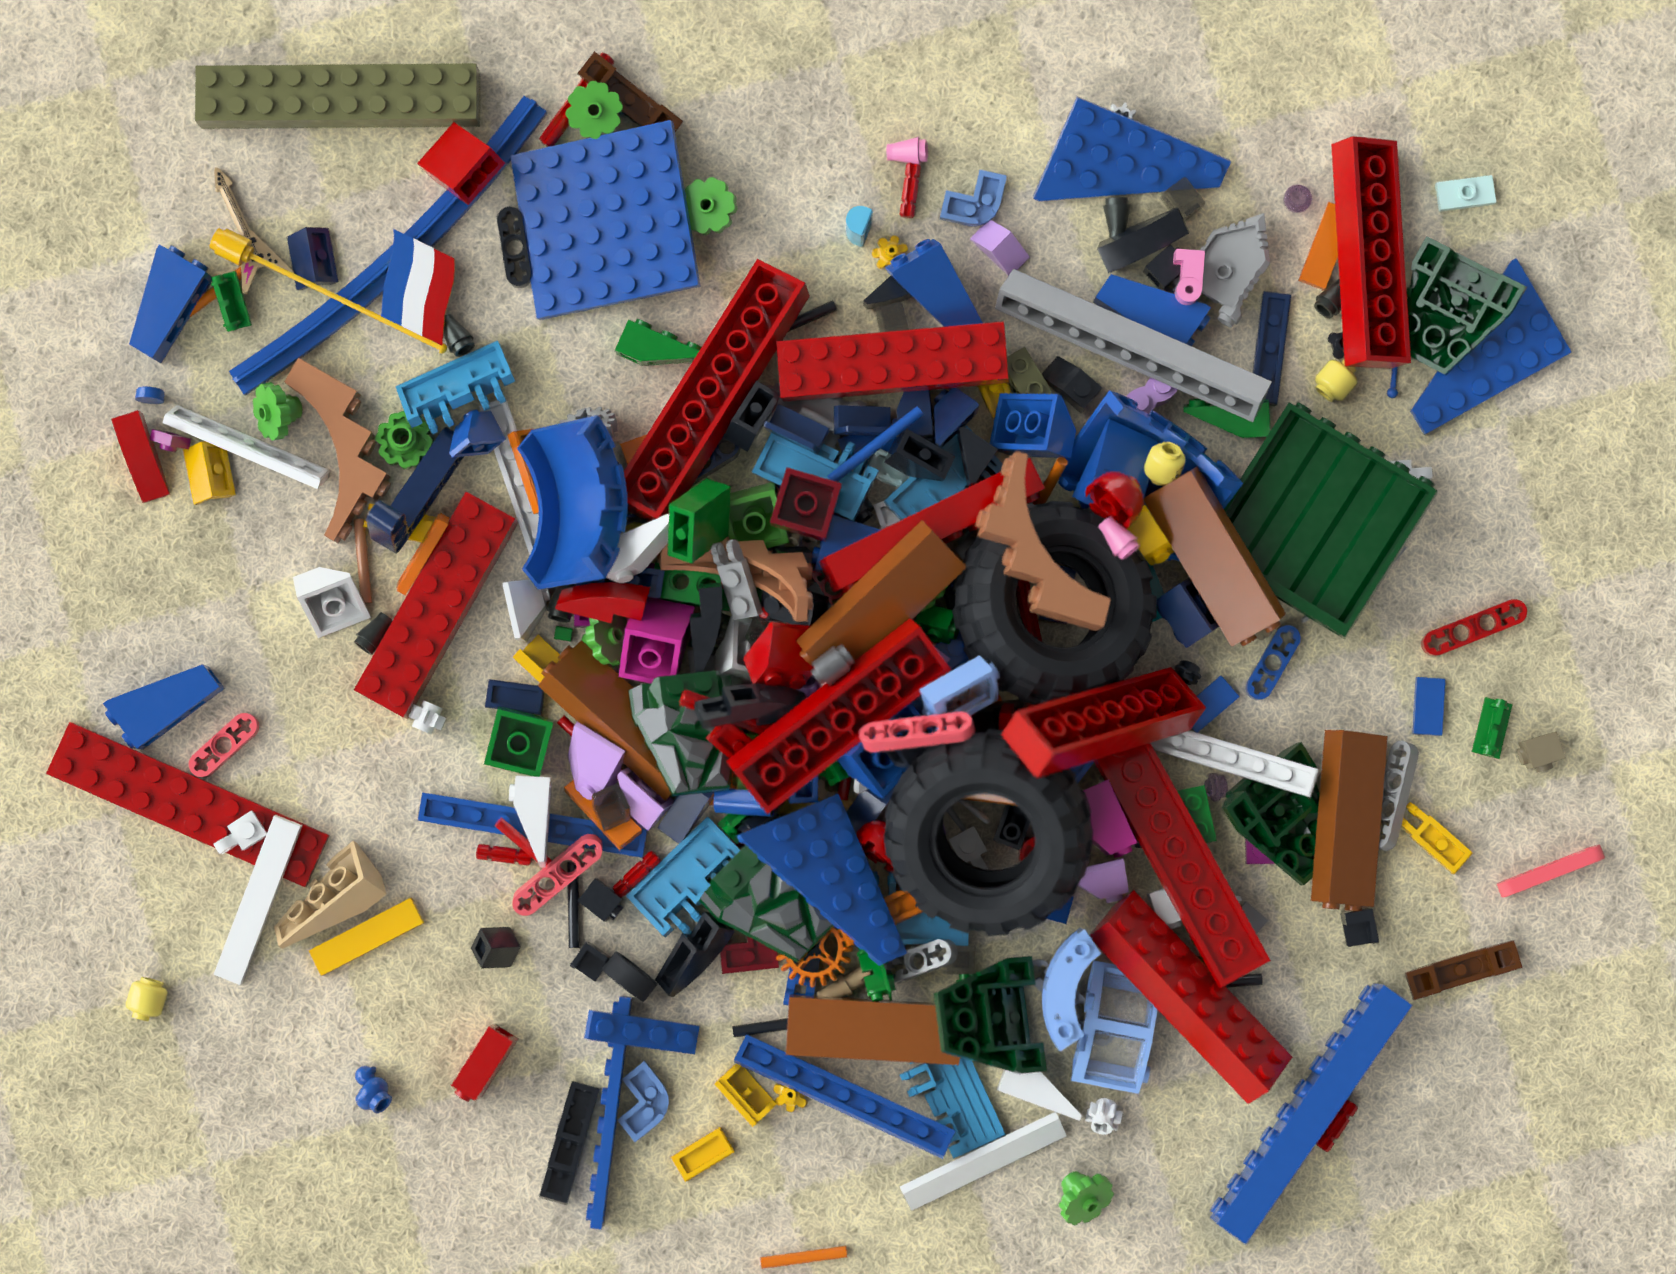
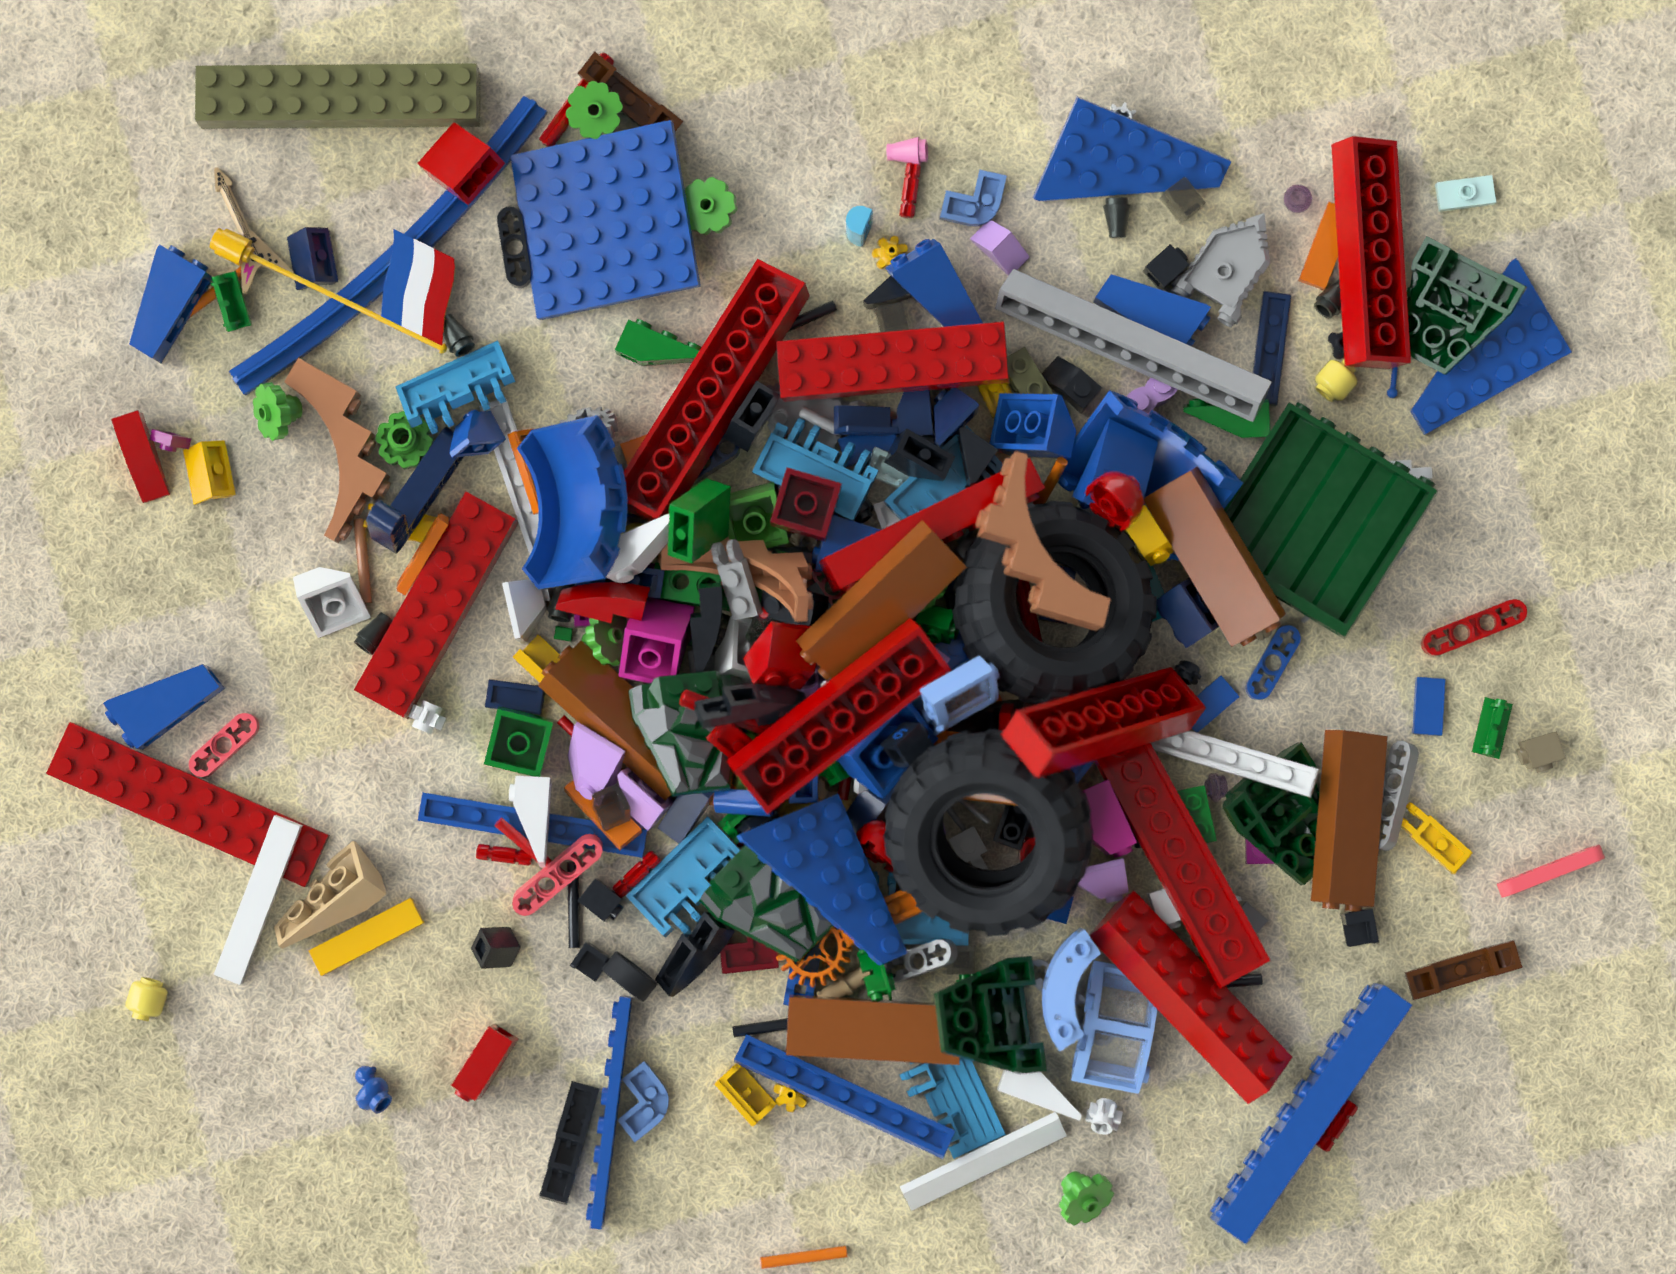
(149, 395): blue tile -> none
(245, 832): white plate -> none
(246, 446): white tile -> none
(641, 1032): blue plate -> none
(702, 1154): yellow tile -> none
(797, 429): dark blue panel -> none
(832, 665): flat silver brick -> none
(875, 444): blue bar -> none
(916, 736): coral beam -> none
(1119, 539): bright pink cone -> none
(1142, 240): black slope -> none
(1164, 463): light yellow head -> none
(1190, 275): bright pink leg -> none

